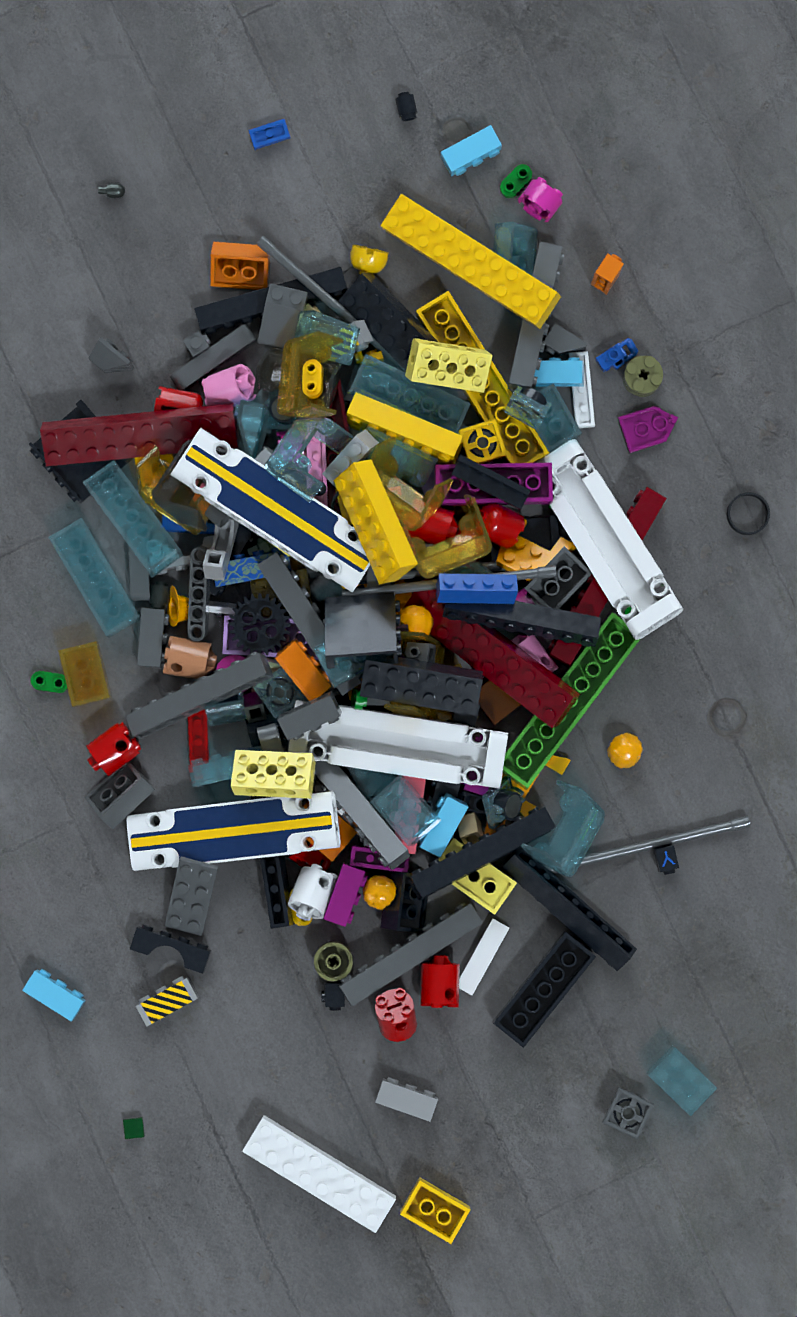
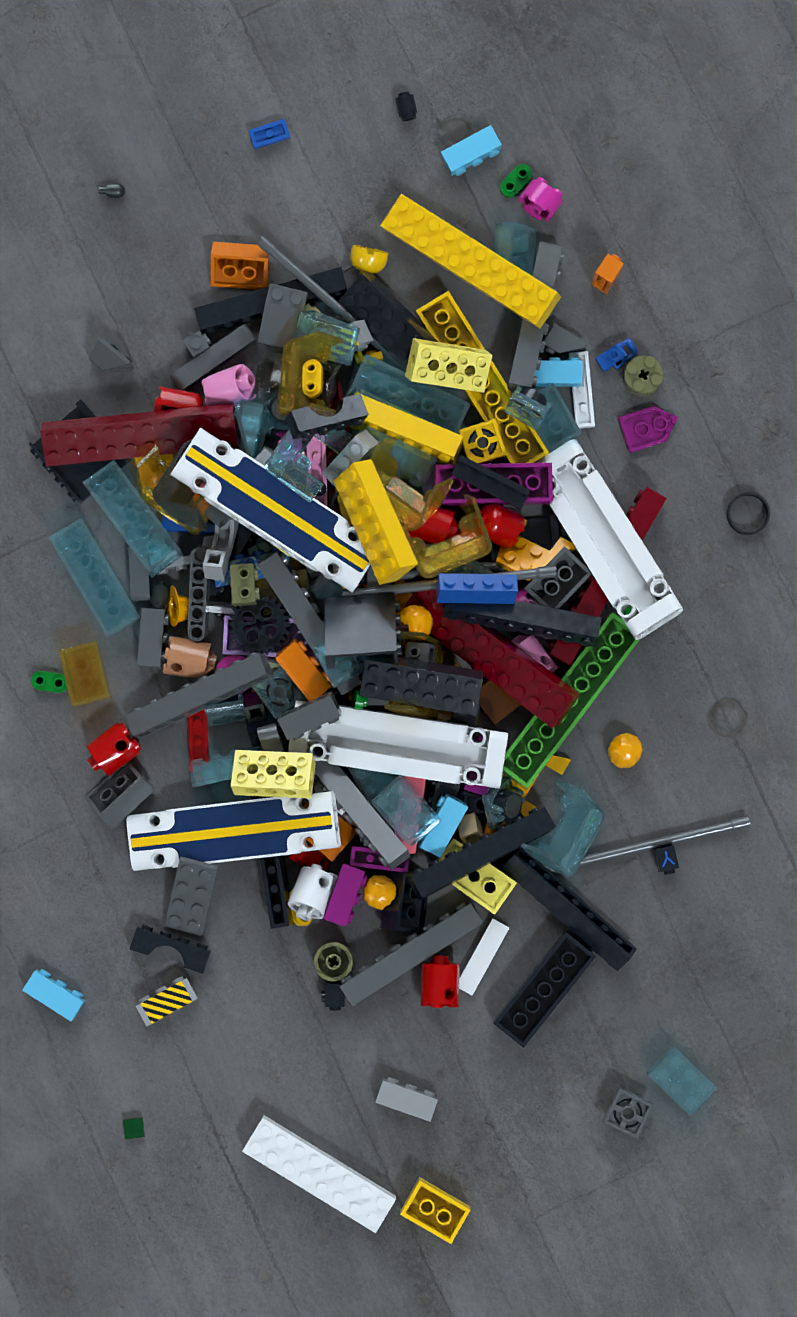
(243, 584): none -> olive brick
(305, 422): none -> arch
(396, 1015): red cylinder -> none

